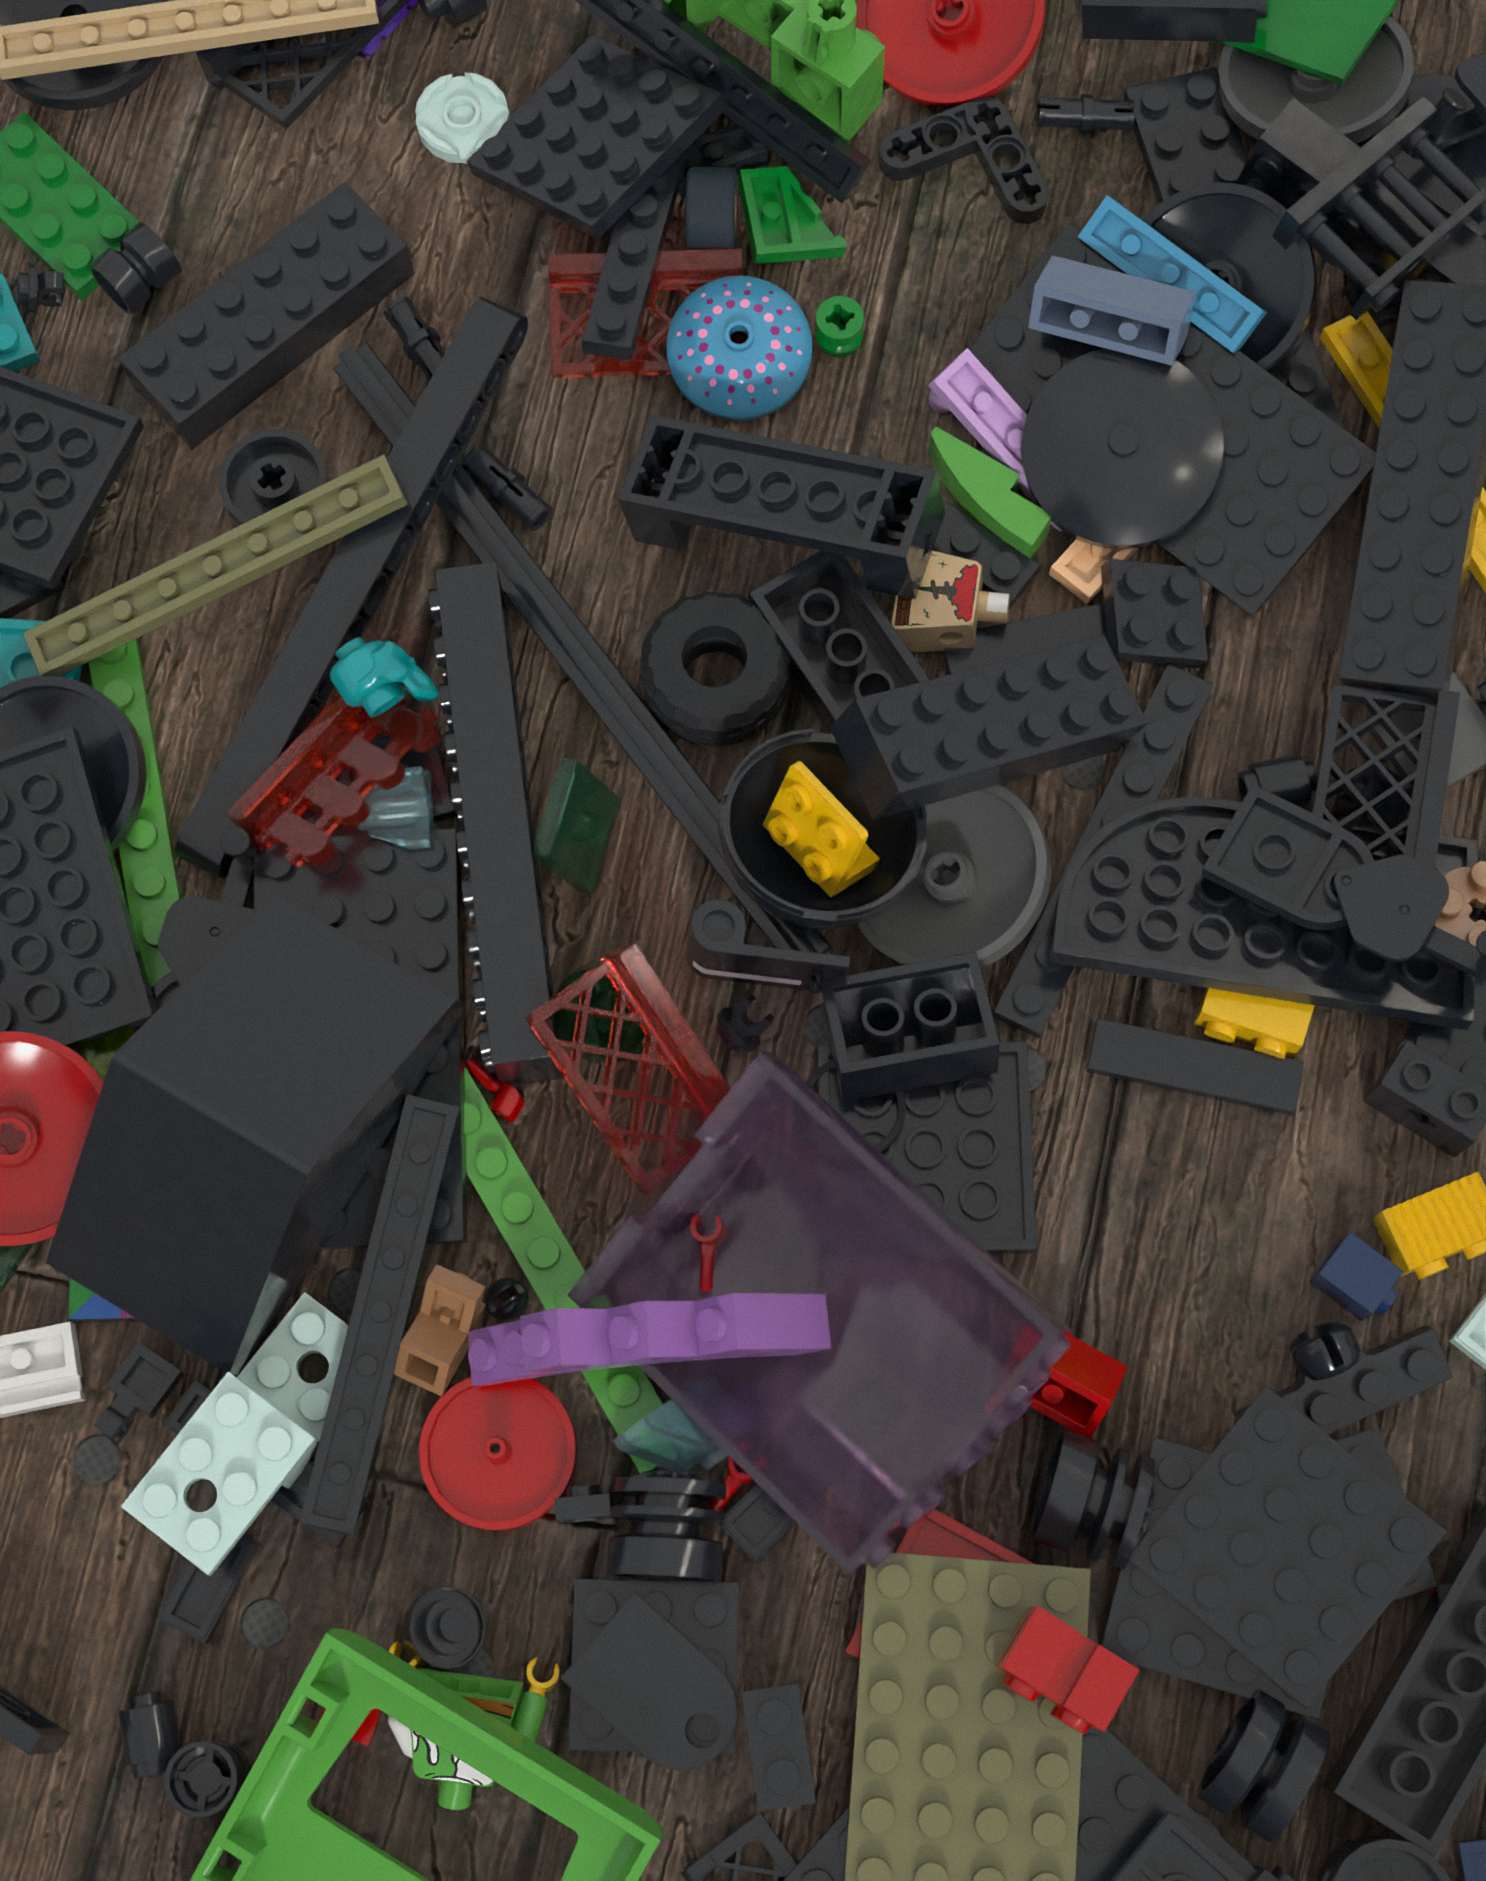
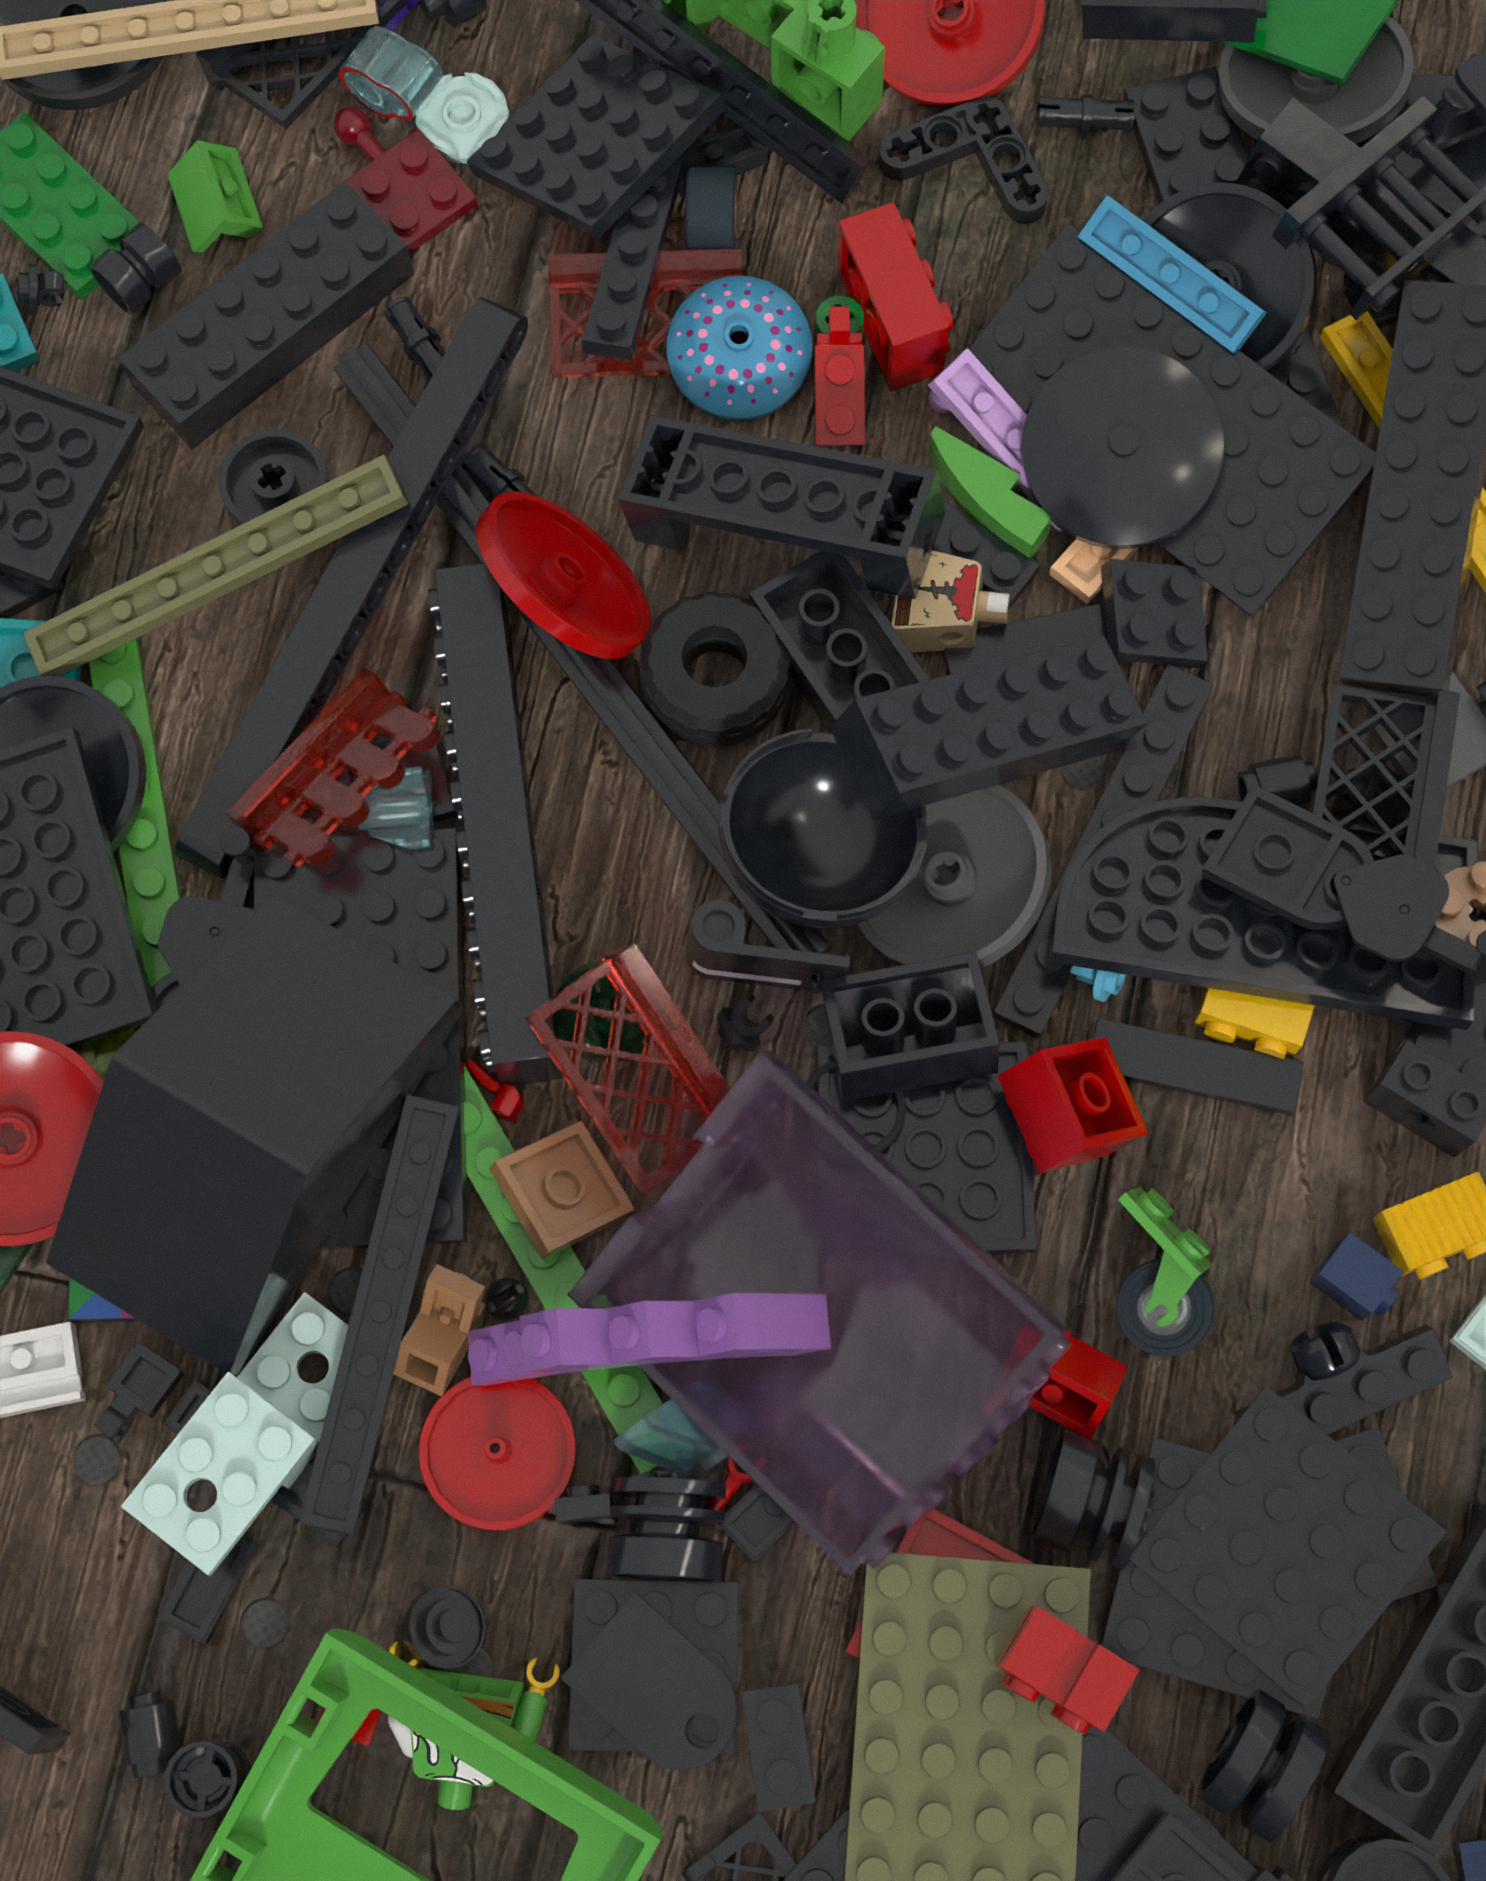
(213, 195): none -> bright green panel
(377, 674): teal head -> none
(390, 74): none -> clear light blue piece
(406, 184): none -> dark red plate
(561, 1189): none -> medium nougat plate
(563, 575): none -> red dish
(576, 825): clear green plate -> none
(707, 1248): red hand -> none
(783, 220): green wing -> none
(819, 832): yellow bracket -> none
(839, 383): none -> red hinge
(896, 294): none -> red brick
(1072, 1104): none -> red brick
(1103, 981): none -> medium azure plate
(1111, 310): sand blue brick -> none
(1167, 1300): none -> plate

